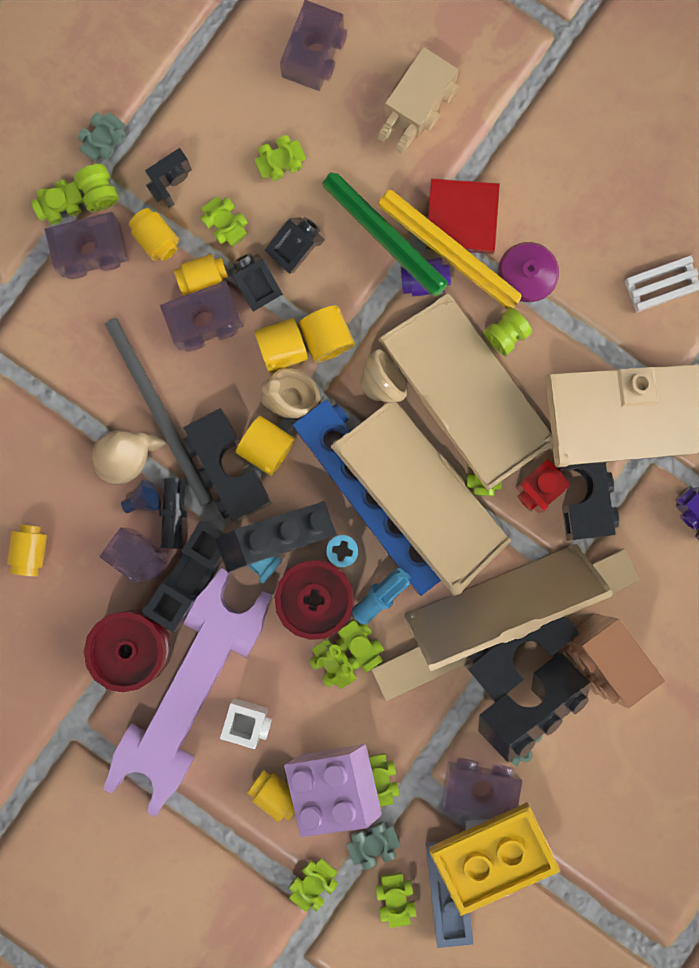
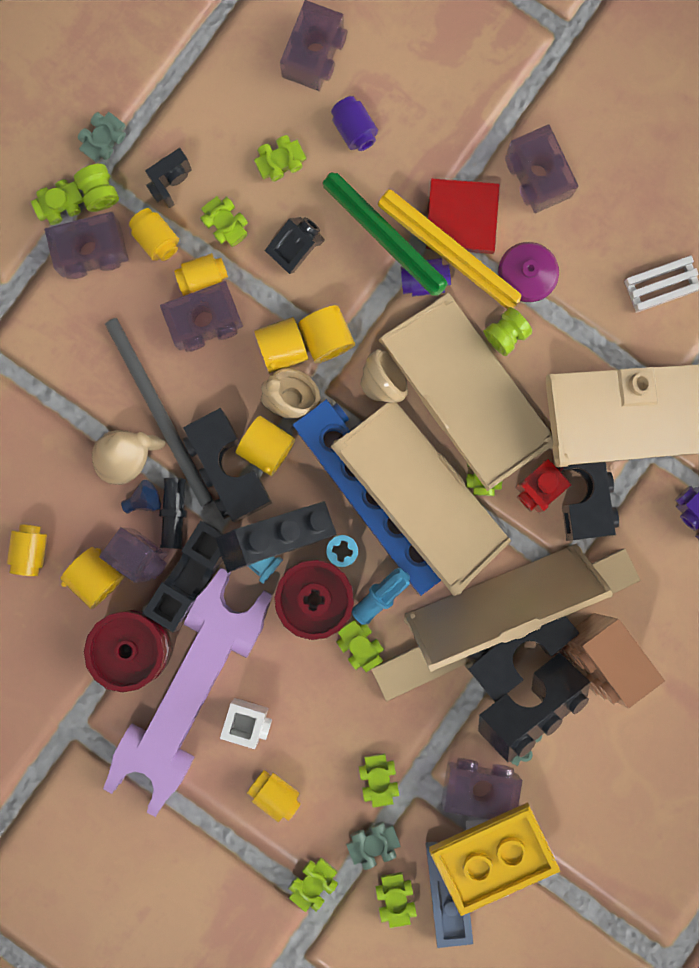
(91, 577): none -> yellow piece
(255, 280): black bracket -> none
(333, 790): lavender brick -> none
(335, 662): lime piece -> none
(354, 124): none -> dark purple brick
(418, 97): tan hinge -> none
(542, 150): none -> clear purple brick

